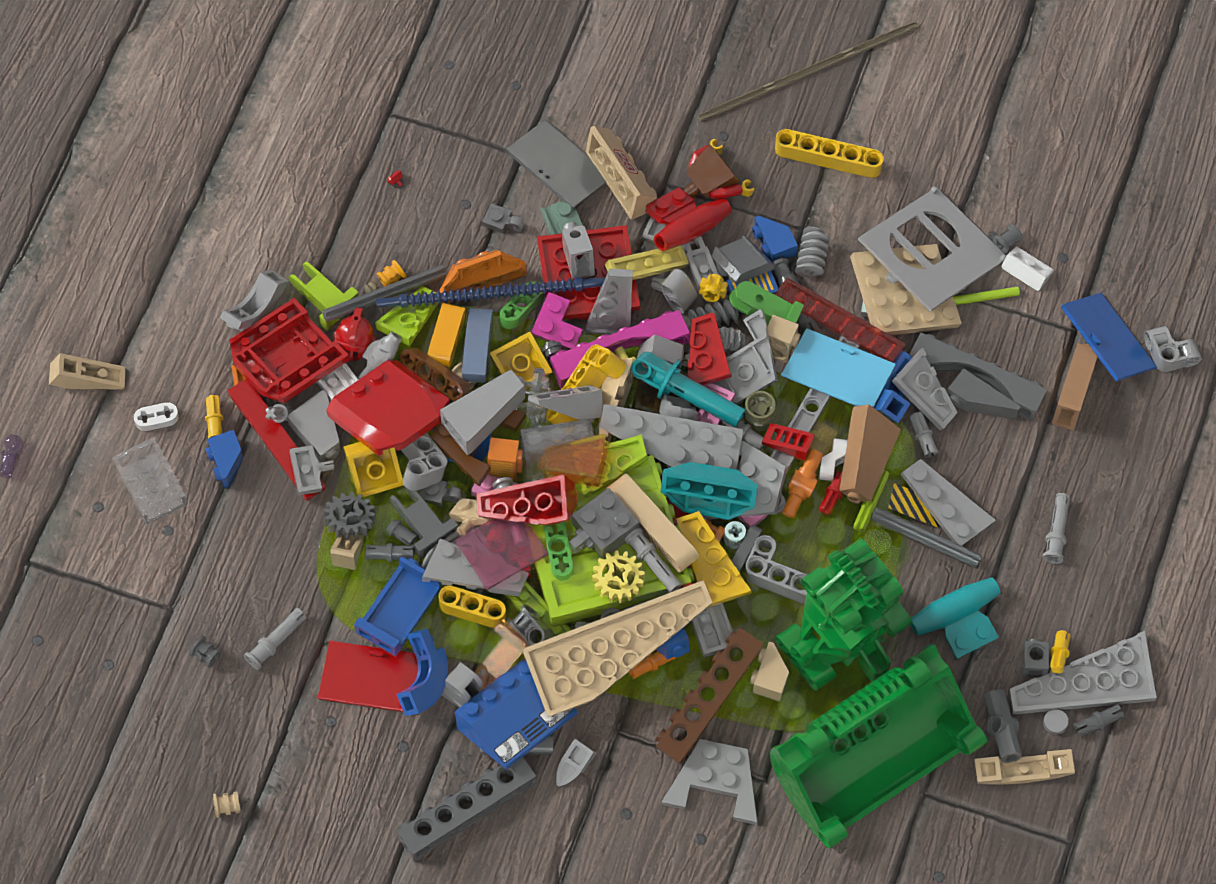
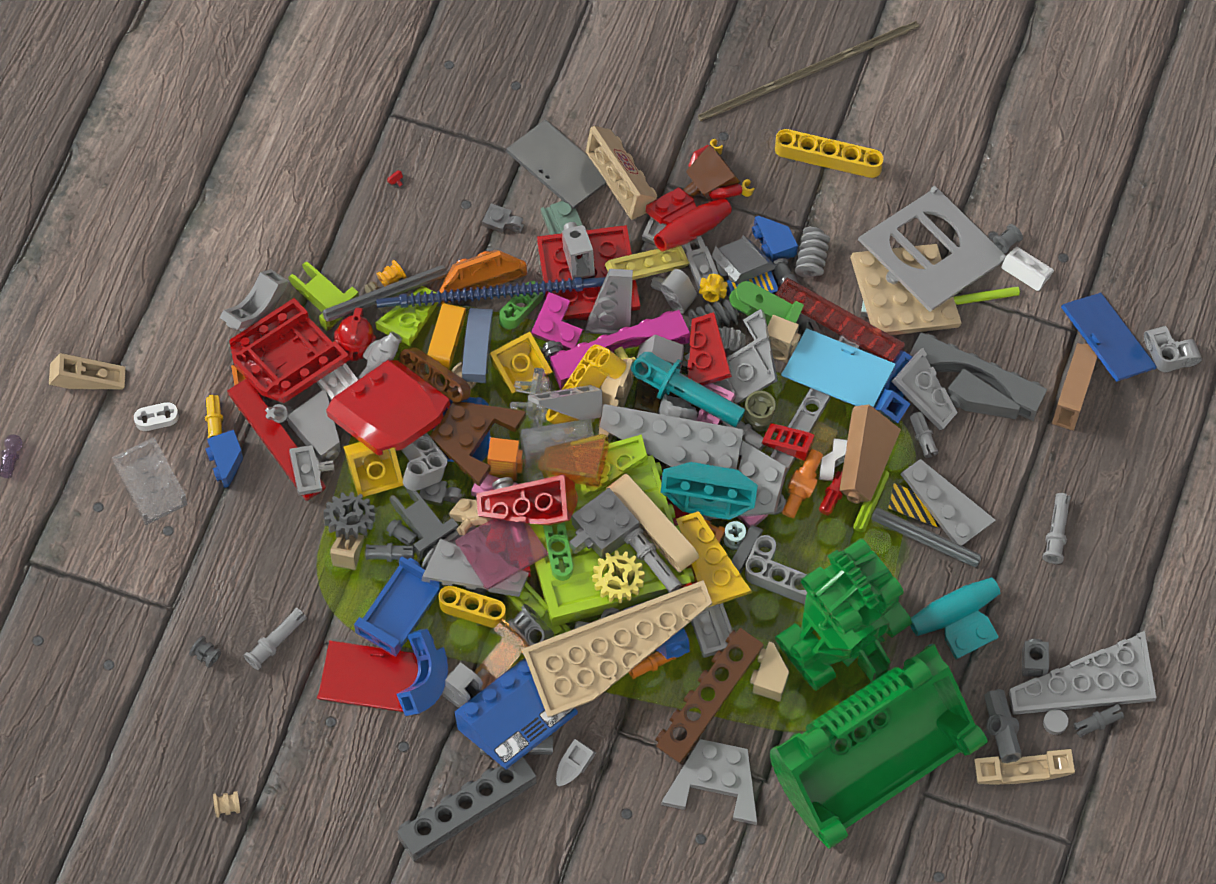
(482, 410): light grey slope -> none
(1060, 651): yellow axle -> none

